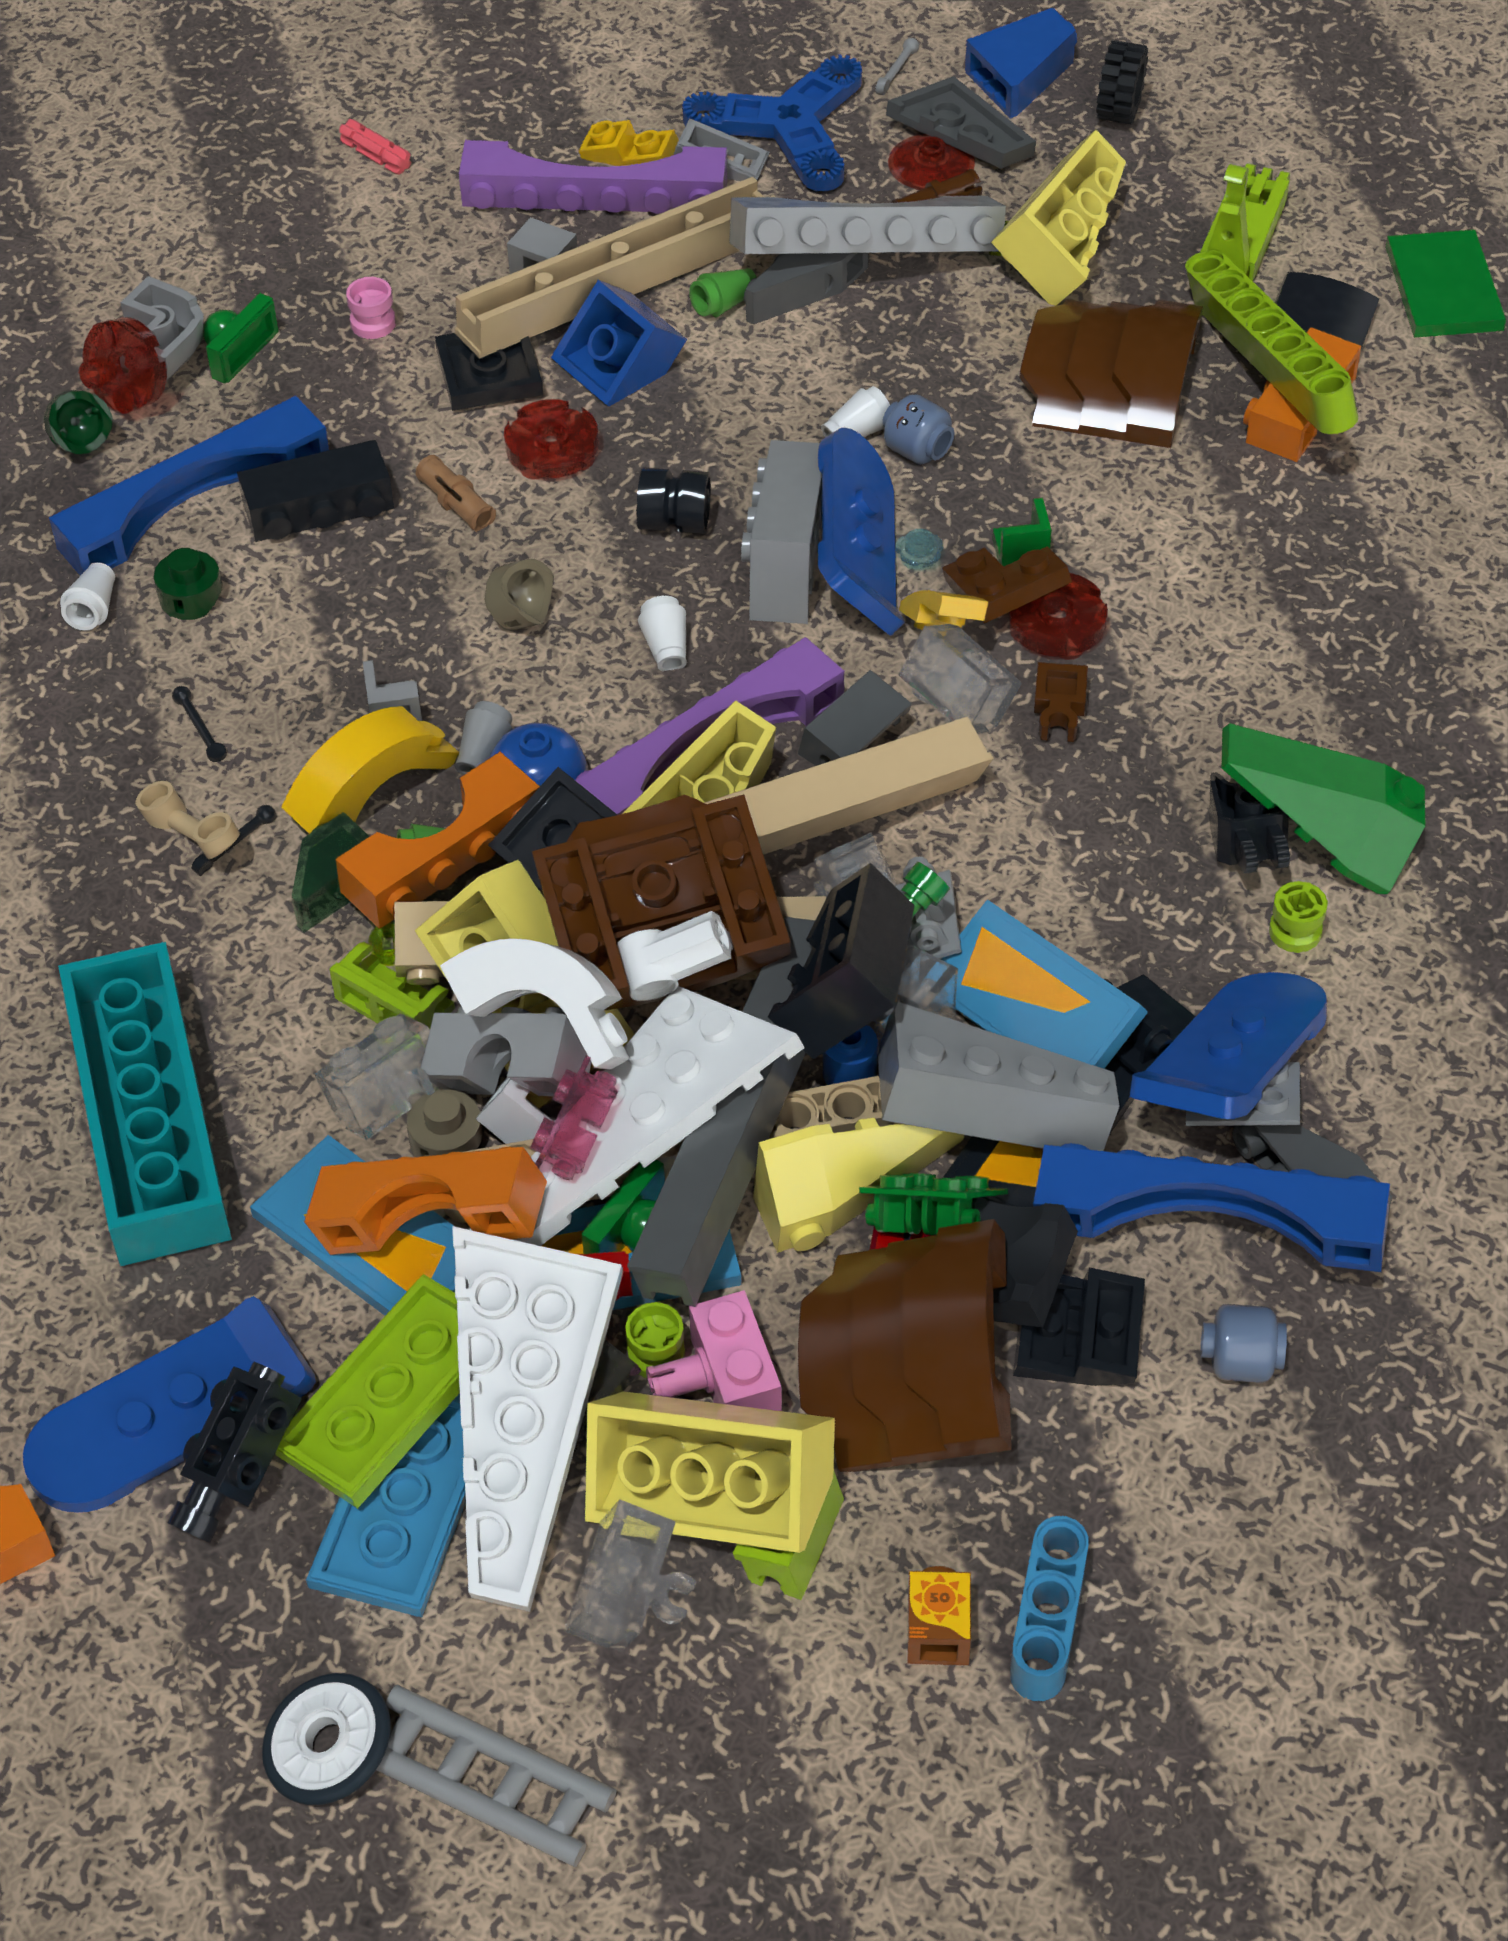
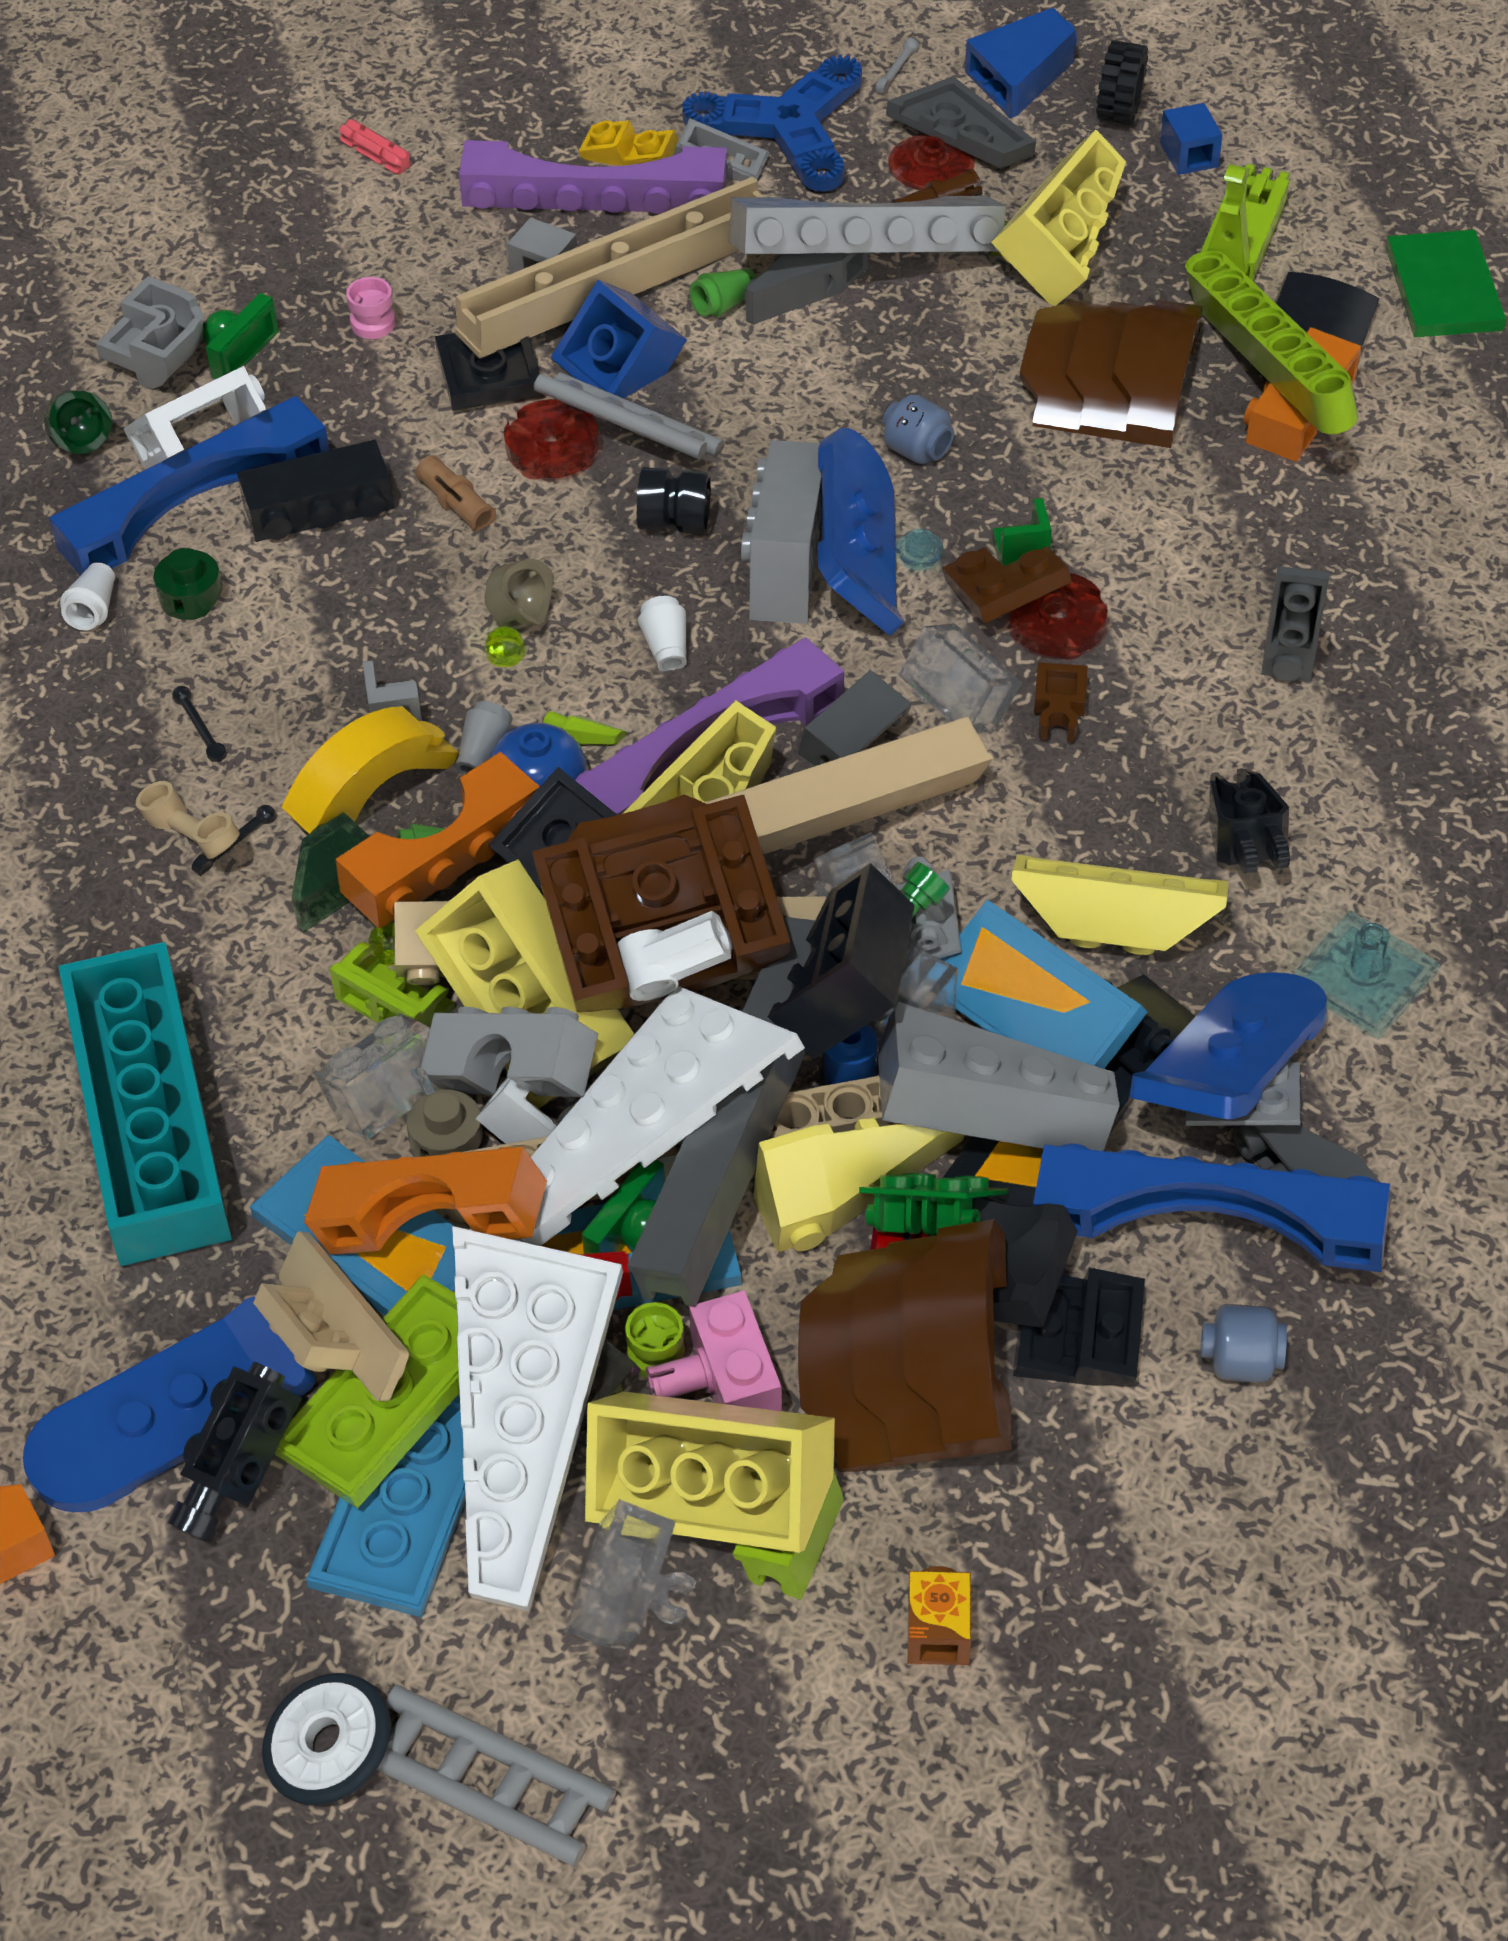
(103, 370): clear red plate -> none
(153, 433): none -> white window
(330, 1321): none -> tan bracket
(504, 647): none -> clear neon green hinge
(509, 968): white arch -> none
(584, 1099): clear pink hinge -> none
(586, 730): none -> lime bar
(629, 415): none -> light grey bar
(861, 413): white cone -> none
(941, 608): yellow slope -> none
(1054, 1583): dark azure beam -> none
(1117, 904): none -> light yellow wedge
(1191, 138): none -> blue brick
(1294, 623): none -> dark grey slope
(1298, 916): lime wheel -> none
(1343, 801): green wedge -> none
(1367, 973): none -> clear light blue tile

